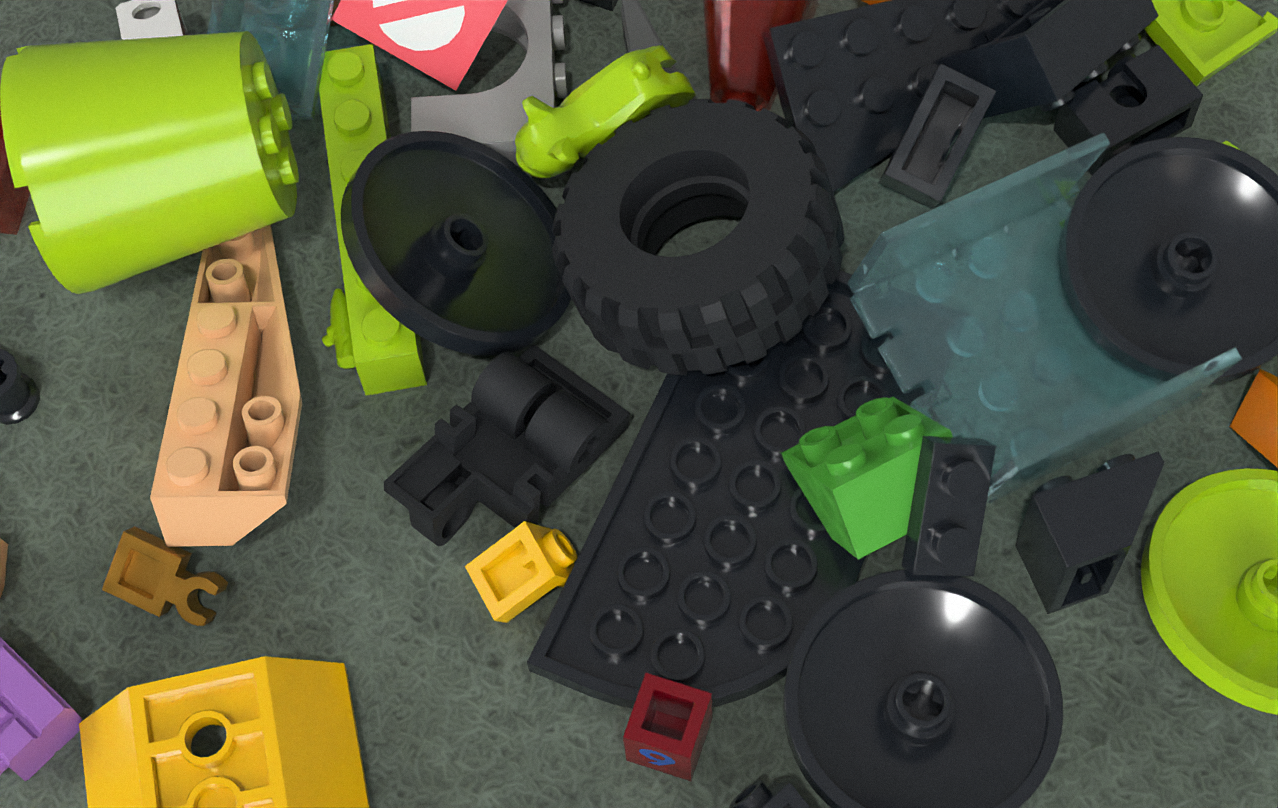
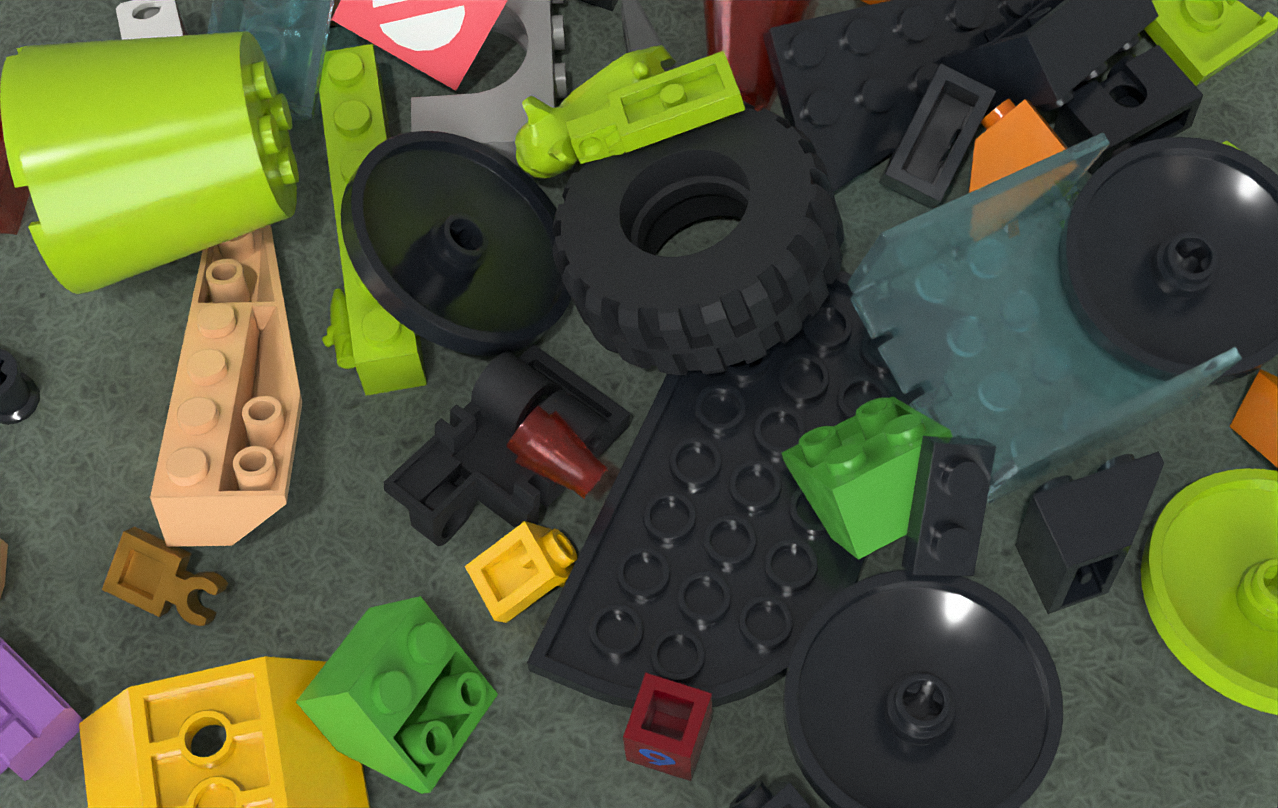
(399, 694): none -> bright green slope
(556, 452): none -> clear red cone
(657, 109): none -> lime hinge
(1011, 142): none -> orange slope

